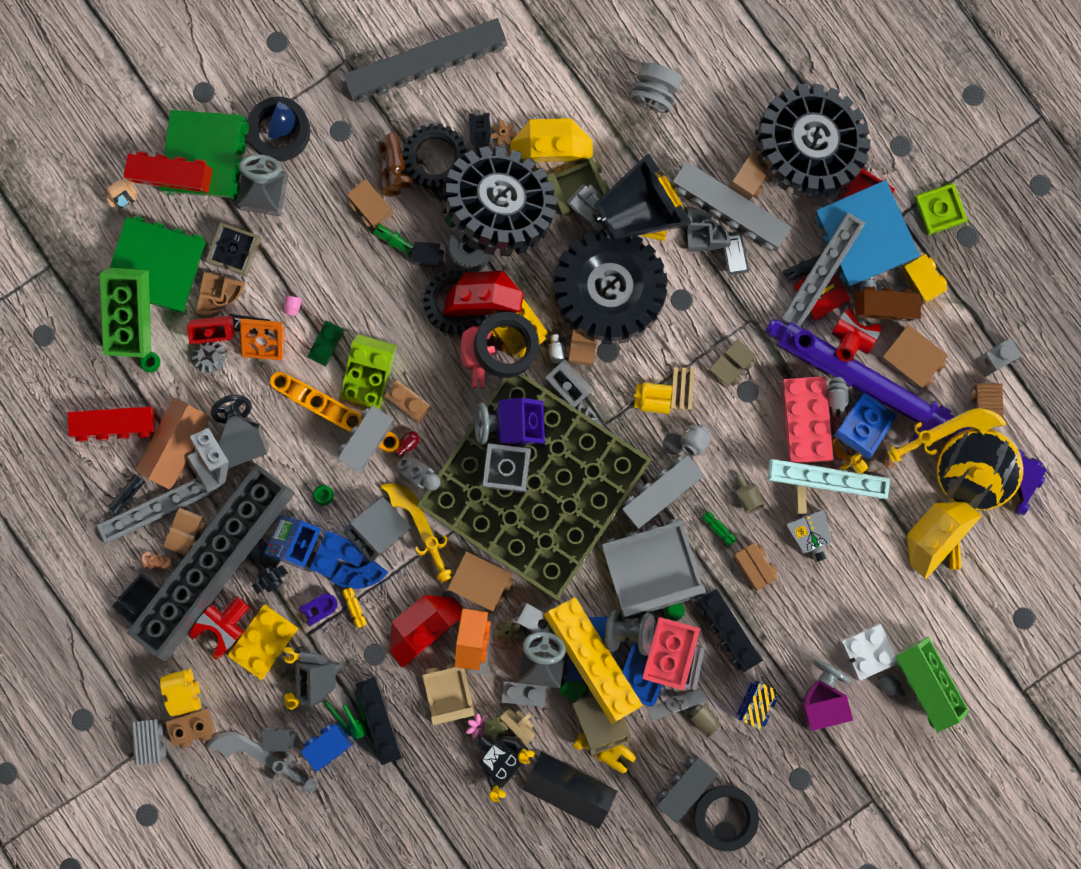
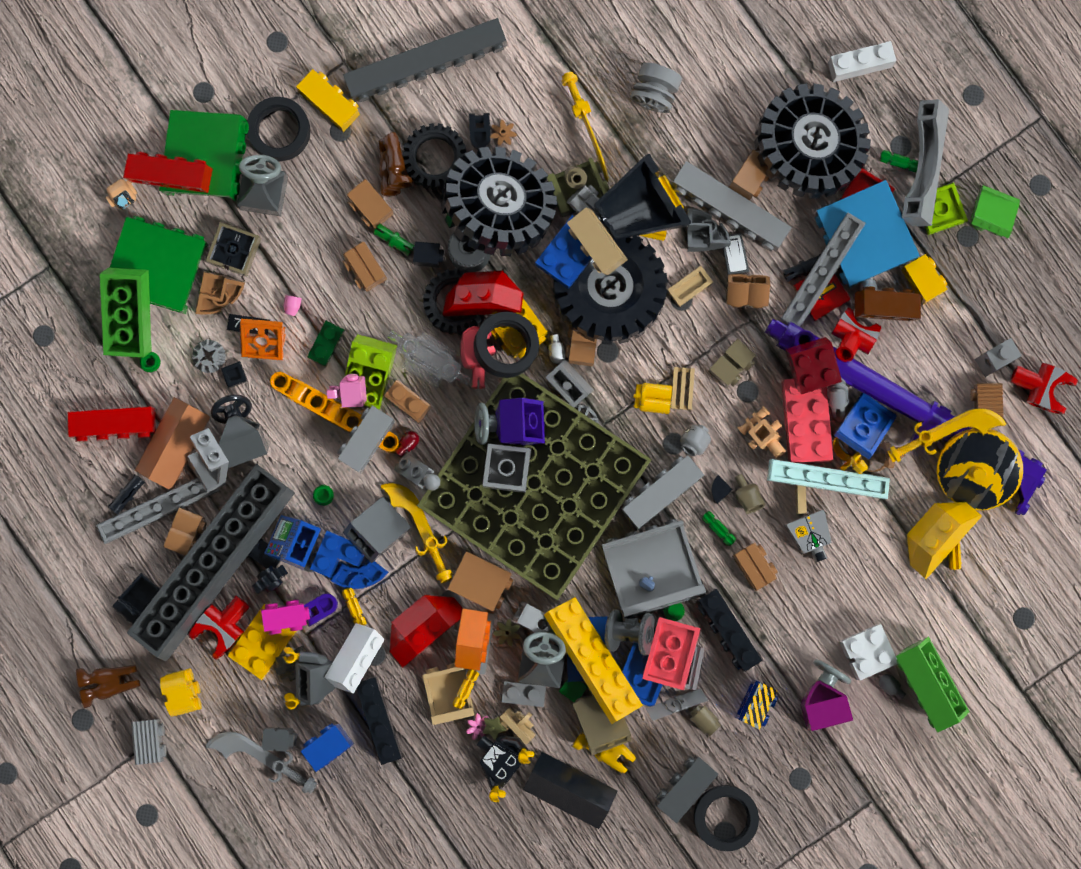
(108, 680): none -> reddish brown piece
(156, 561): nougat piece -> none
(191, 727): medium nougat brick -> none
(210, 330): red brick -> none
(234, 374): none -> black tile
(282, 122): dark blue brick -> none
(290, 616): none -> dark pink brick
(328, 99): none -> yellow brick
(351, 391): none -> bright pink brick
(354, 658): none -> white brick
(356, 728): green plant -> none
(364, 266): none -> medium nougat brick
(429, 359): none -> clear piece
(465, 689): none -> yellow axle
(552, 141): yellow wedge -> none
(563, 258): none -> blue plate
(571, 172): none -> dark tan brick
(580, 110): none -> yellow sword
(596, 241): none -> tan brick
(647, 583): none -> sand blue rock
(690, 286): none -> tan tile
(720, 489): none -> black tile
(748, 290): none -> medium nougat brick
(764, 433): none -> light nougat piece
(813, 365): none -> dark red brick
(862, 61): none -> white brick
(899, 161): none -> green axle
(914, 358): medium nougat brick -> none
(921, 198): none -> light grey arch
(994, 212): none -> bright green slope
(1043, 385): none -> red connector

